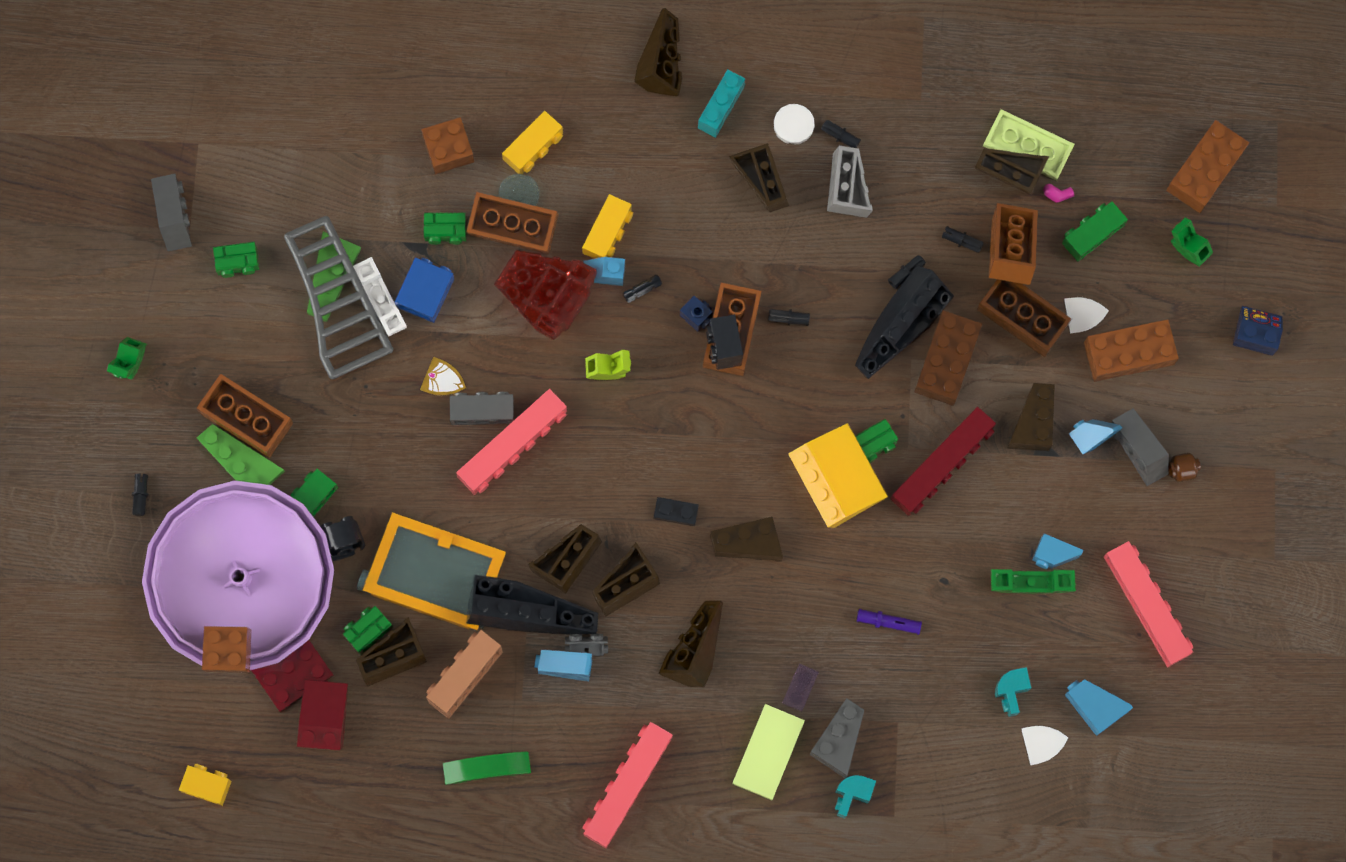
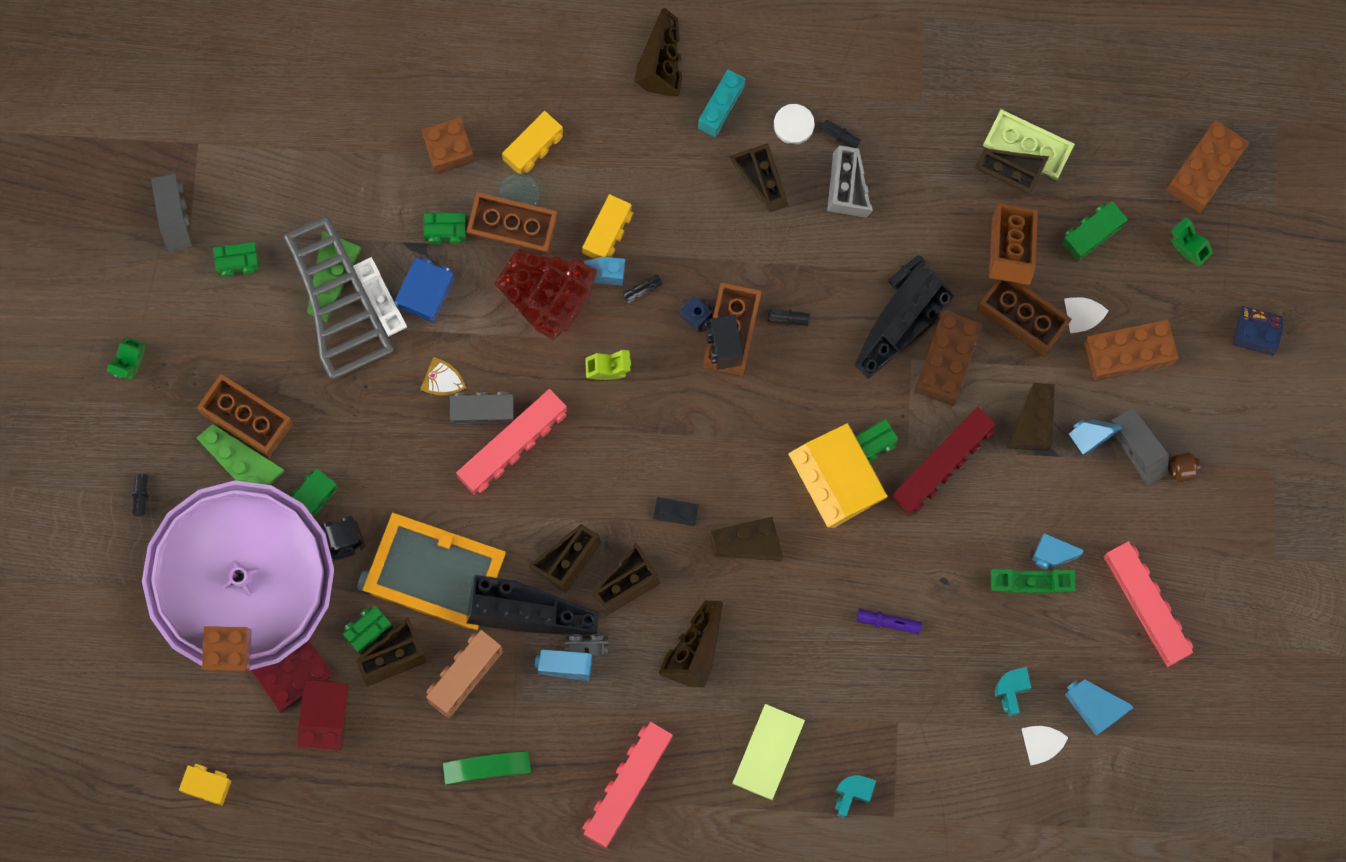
(800, 687): clear purple plate -> none
(839, 739): dark grey wedge -> none
(962, 239): black axle -> none
(1056, 194): dark pink arm -> none

